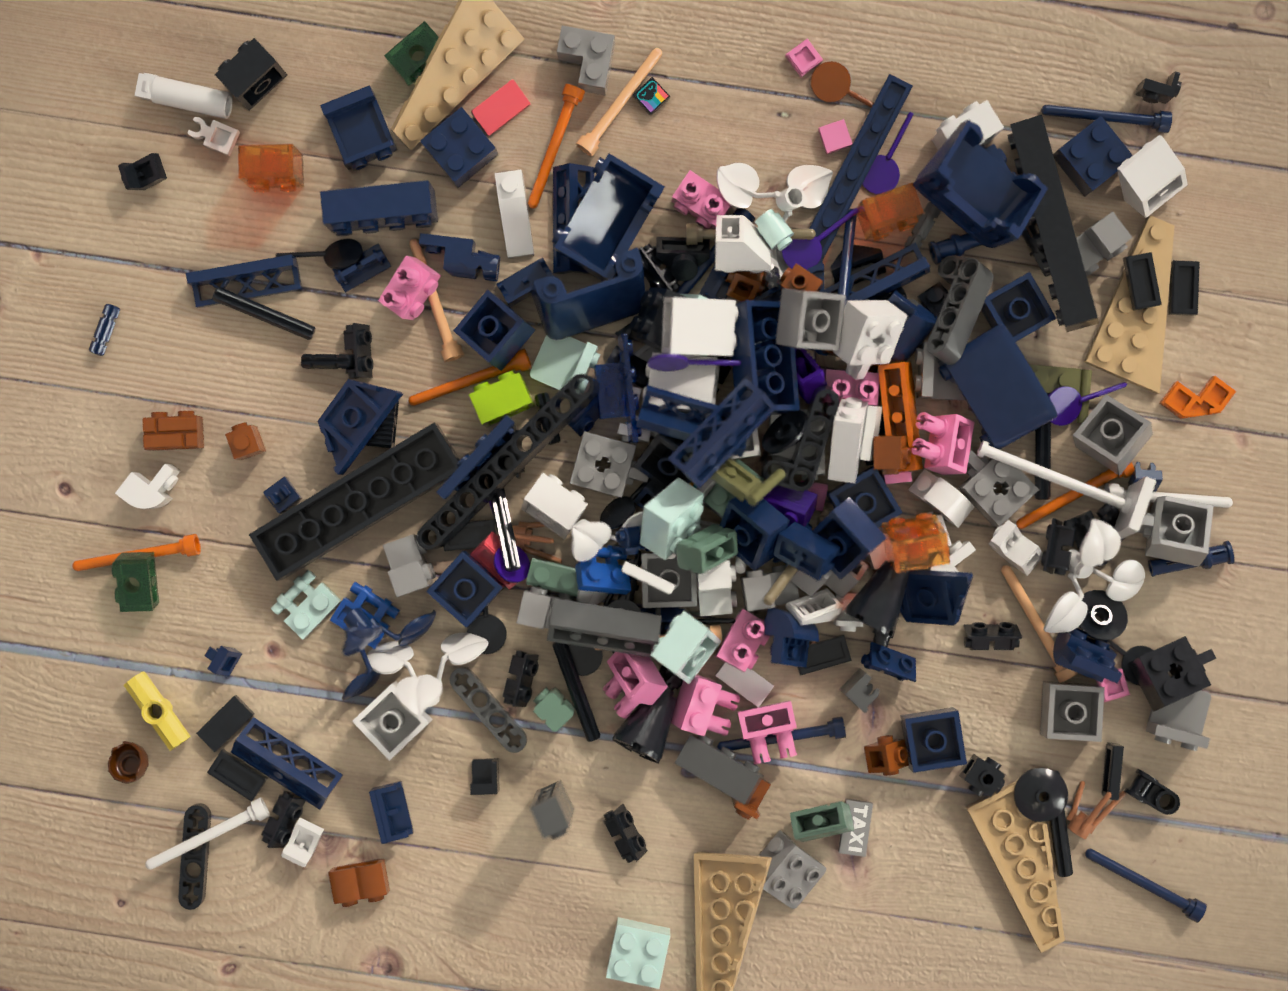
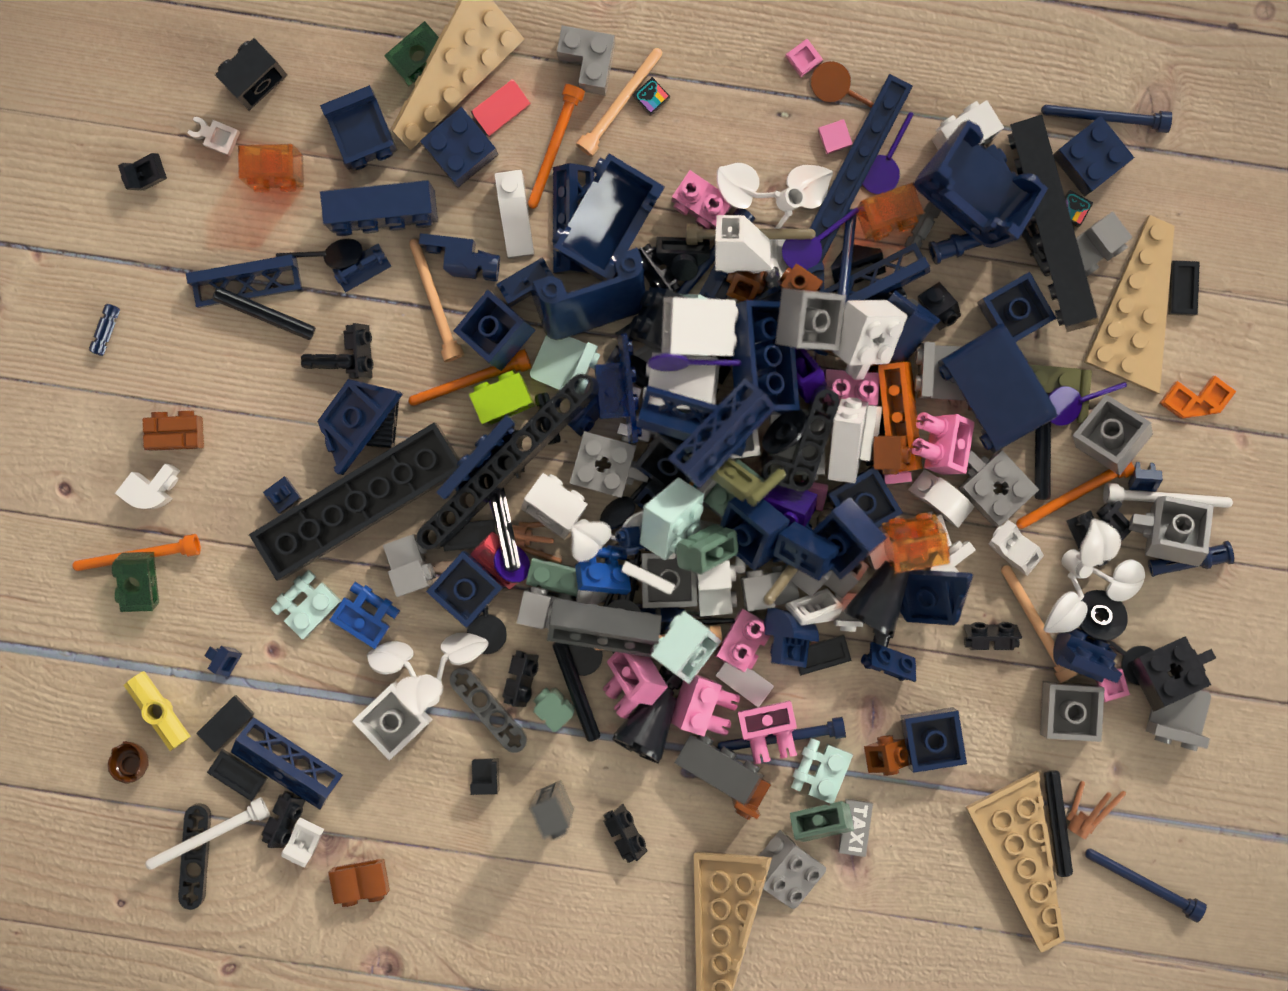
(184, 95): white piece -> none
(245, 441): dark orange brick -> none
(363, 631): dark blue plant -> none
(391, 812): dark blue hinge -> none
(410, 288): bright pink brick -> none
(638, 953): light aqua brick -> none
(774, 230): light aqua brick -> none
(829, 774): none -> light aqua plate
(858, 690): dark grey hinge -> none
(968, 291): dark grey beam -> none
(977, 769): black brick -> none
(1028, 790): black dish -> none
(1058, 536): black hinge -> none
(1078, 207): none -> tile
(1112, 770): black tile -> none
(1131, 507): white tile -> none
(1142, 281): black tile -> none
(1149, 792): black piece -> none
(1151, 177): white slope -> none
(1155, 92): black bracket -> none

